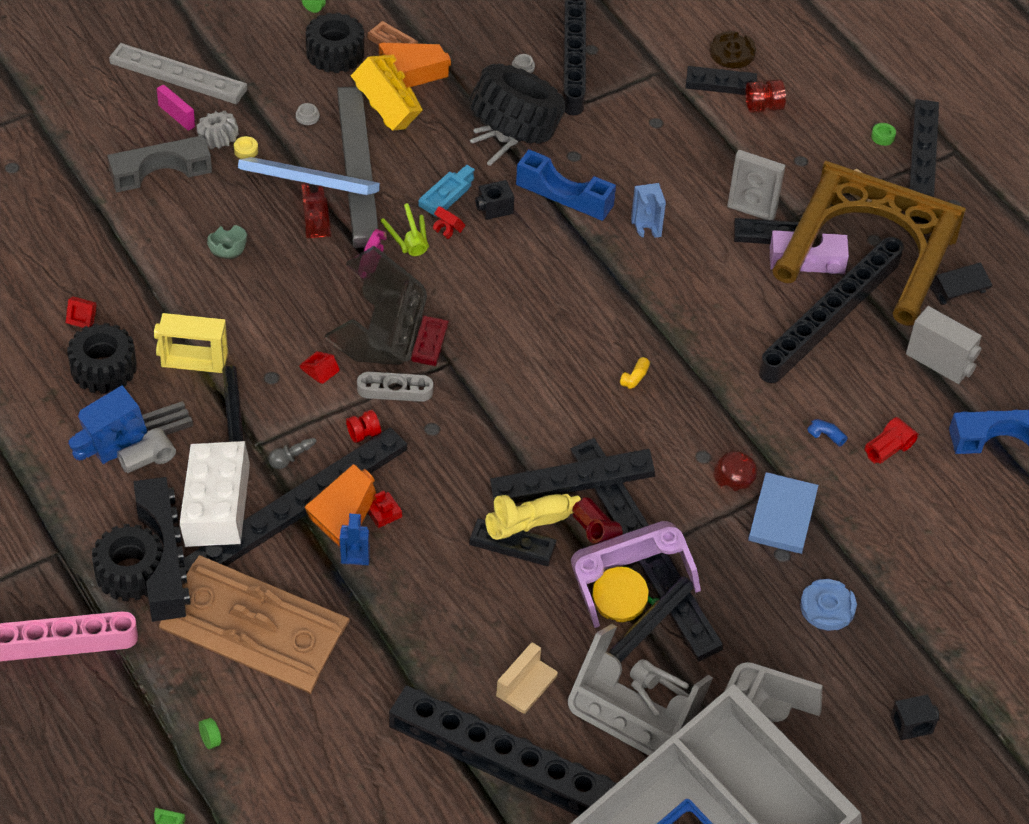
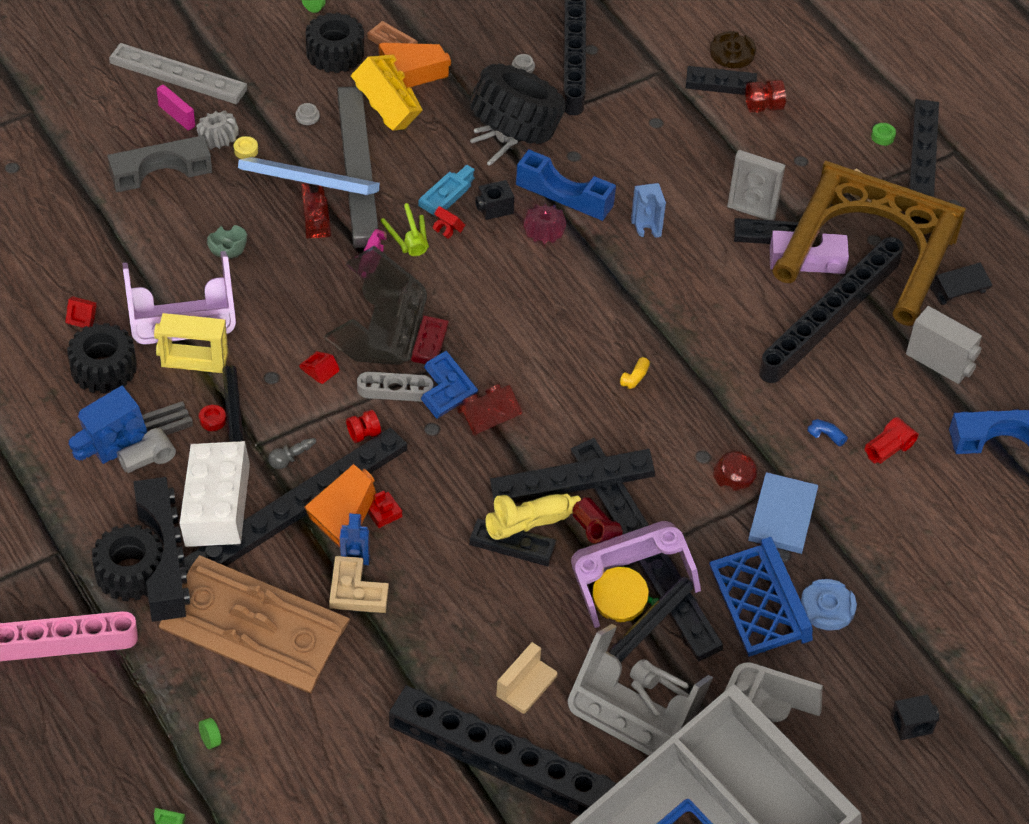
(145, 315): none -> lavender windscreen
(212, 418): none -> red tile
(353, 594): none -> tan plate
(451, 388): none -> blue plate
(491, 409): none -> clear red bracket
(544, 223): none -> clear pink gear
(780, 584): none -> blue fence

